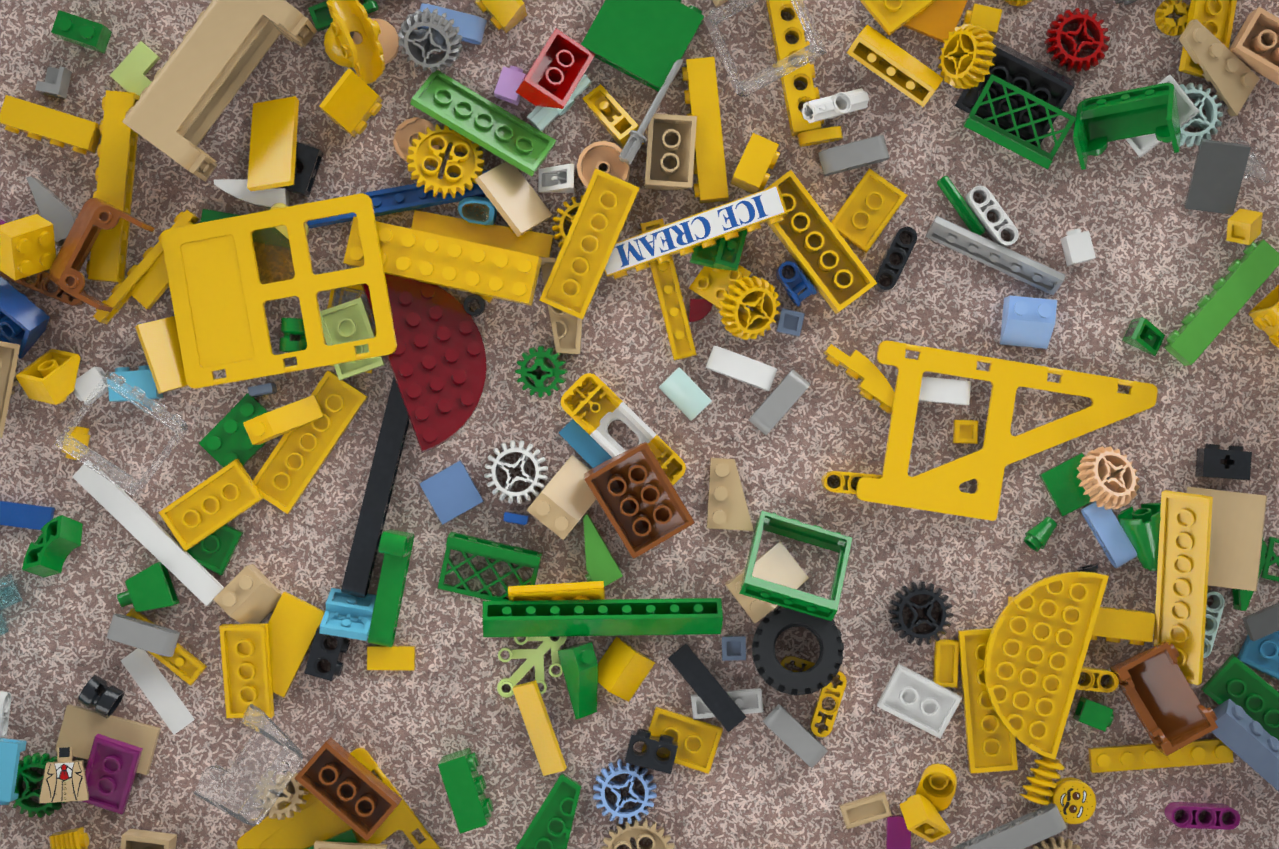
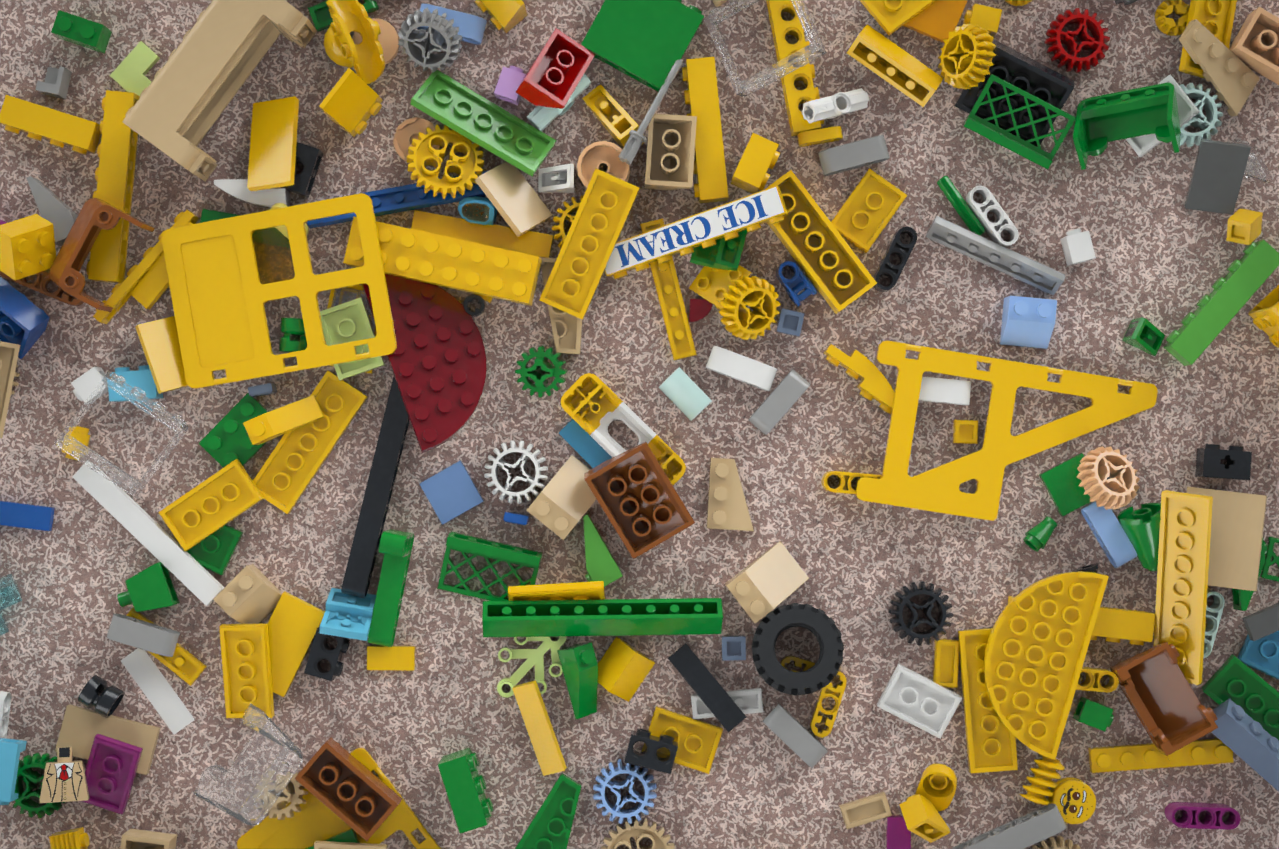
(50, 376): yellow slope -> none
(53, 546): green brick -> none
(787, 596): green window -> none

